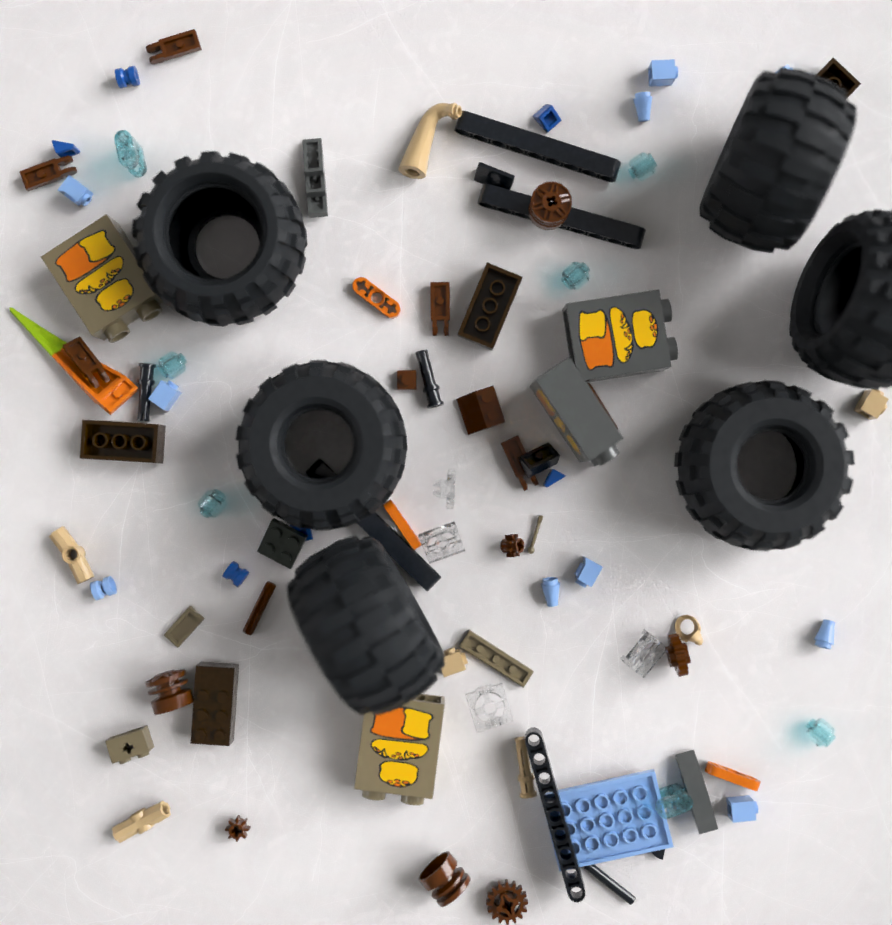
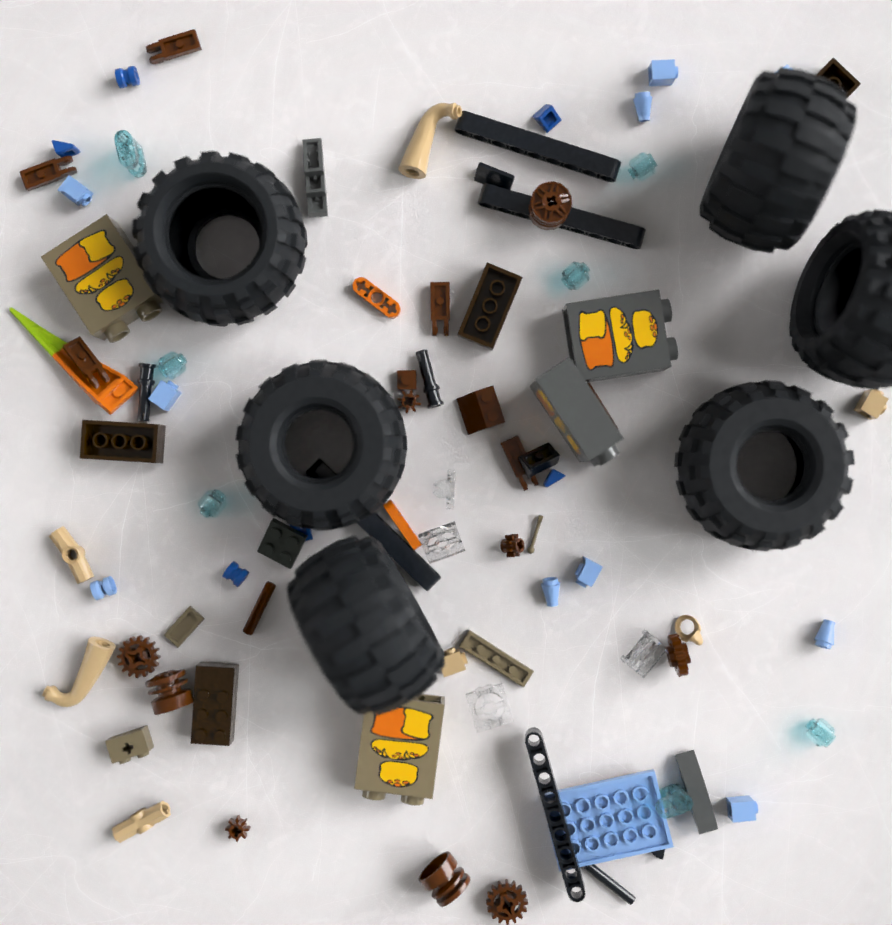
(94, 661): none -> tan animal
(146, 658): none -> reddish brown gear
(410, 395): none -> reddish brown gear
(525, 777): tan pin -> none
(732, 776): orange beam -> none

